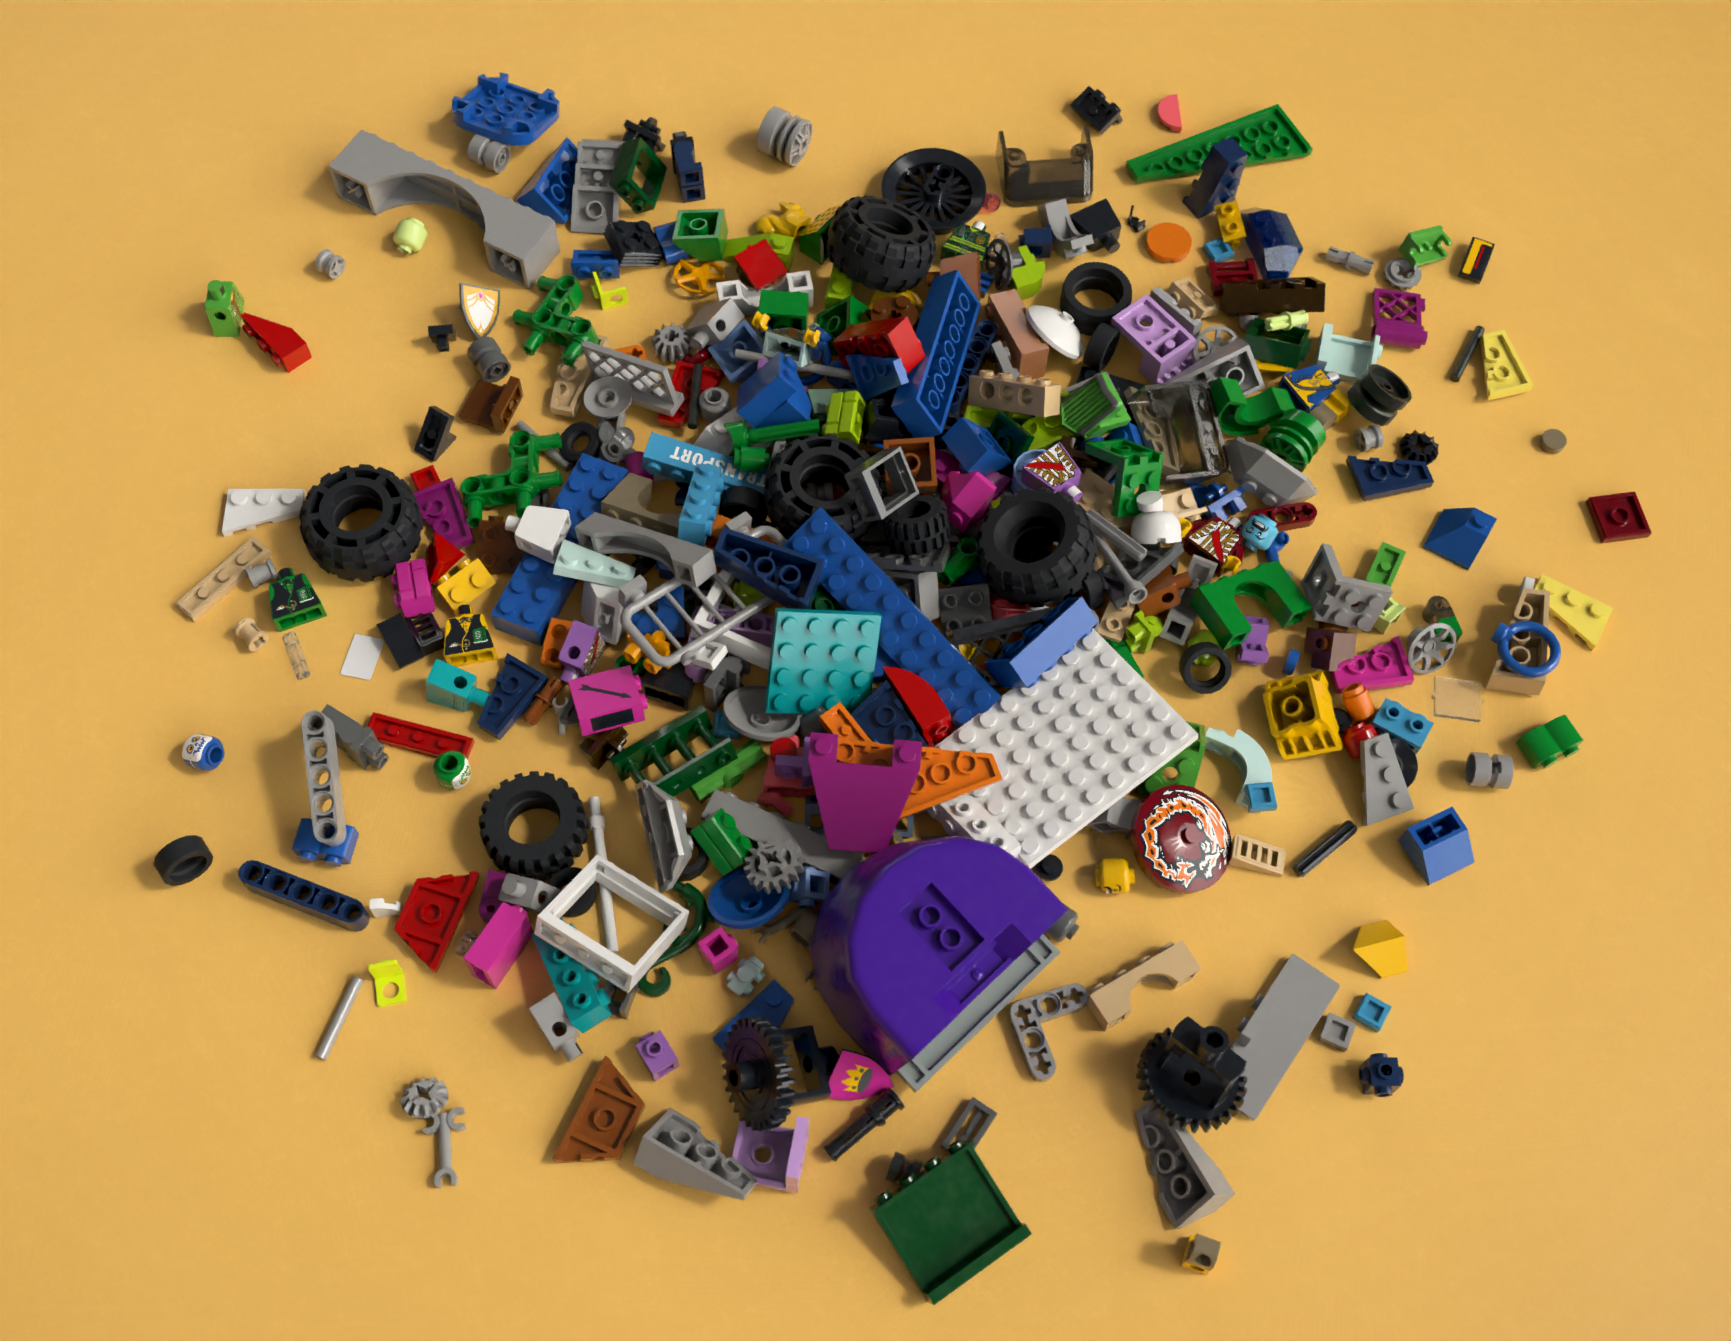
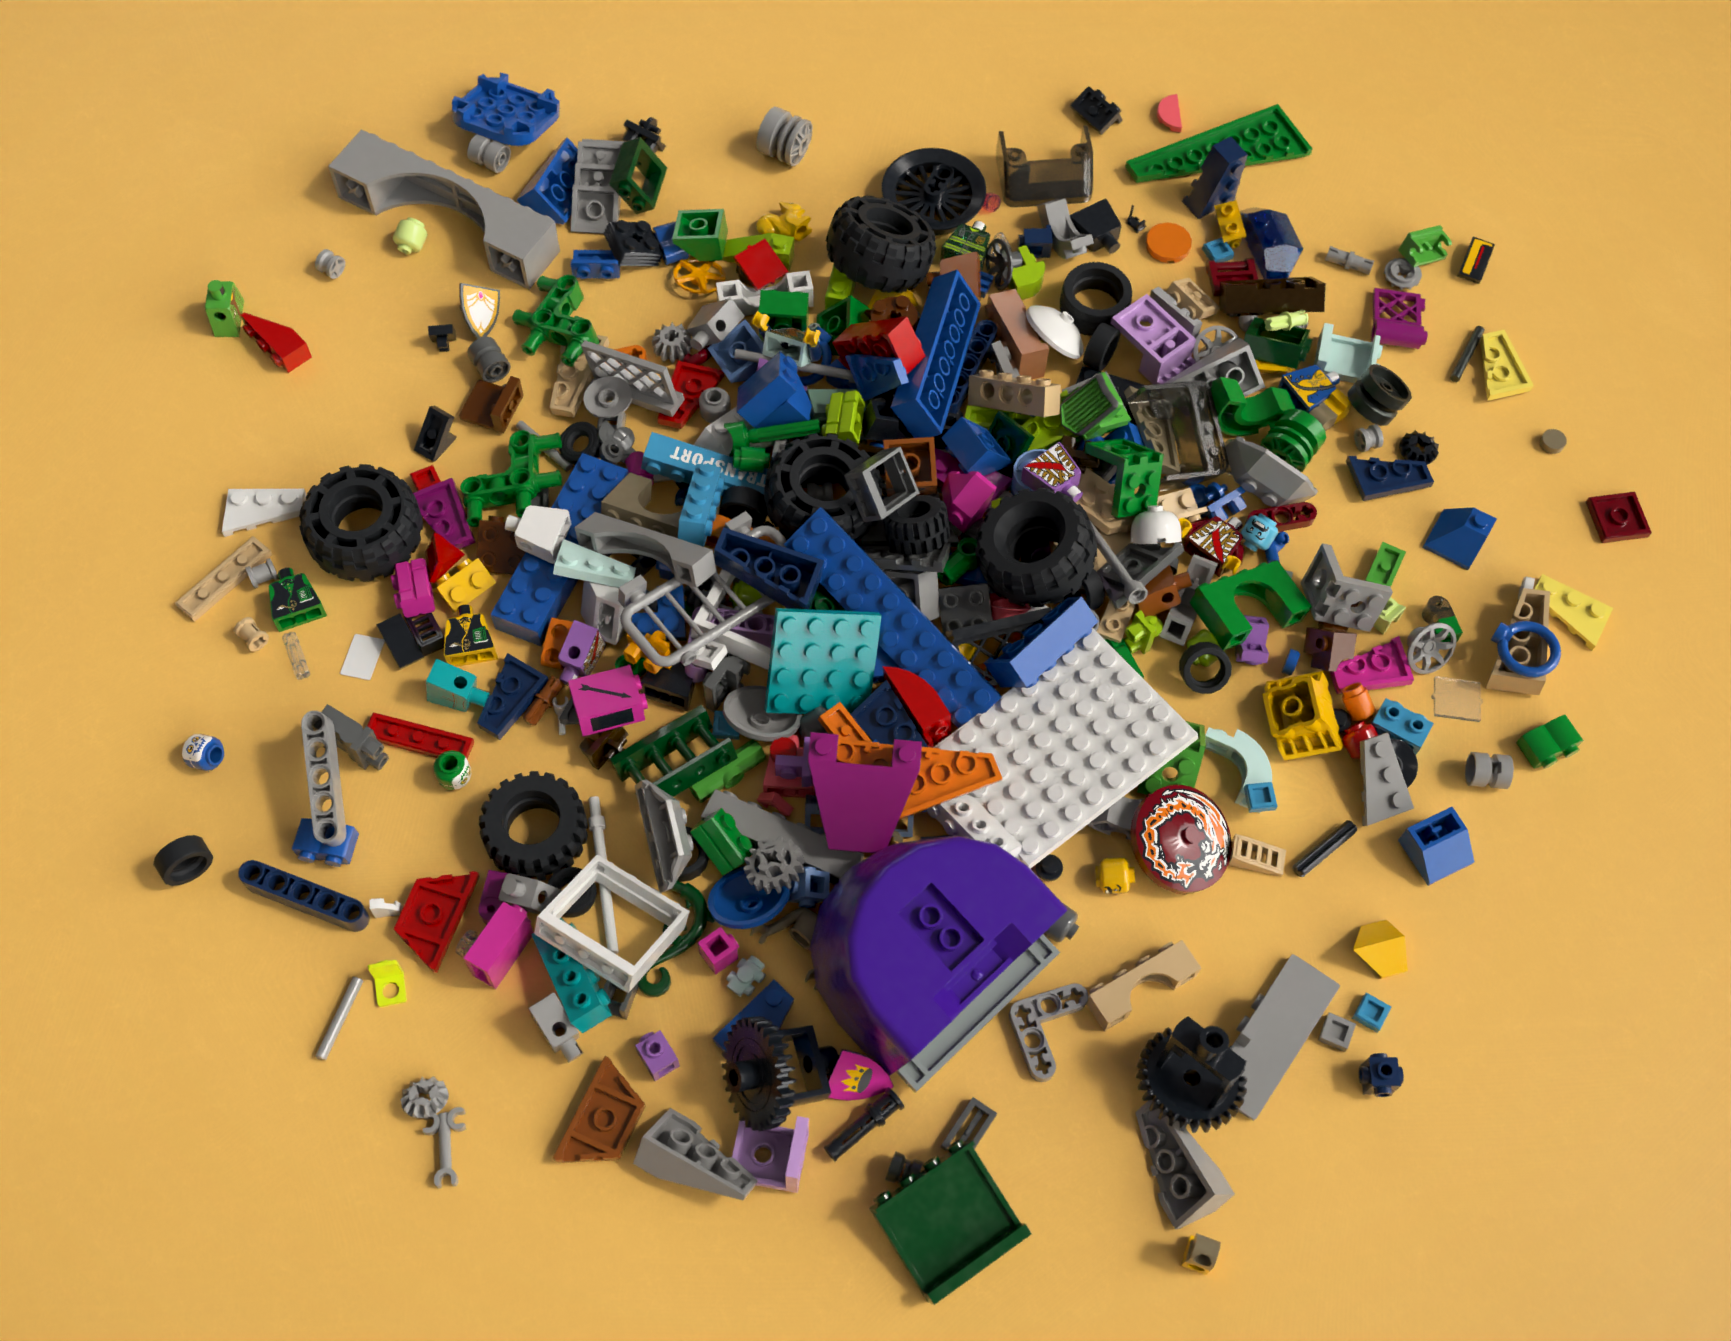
(604, 297): neon yellow bracket -> none
(688, 172): dark blue hips -> none
(694, 396): pearl dark grey bar -> none
(813, 239): green slope -> none
(1116, 536): light grey axle -> none
(1149, 501): white tile -> none

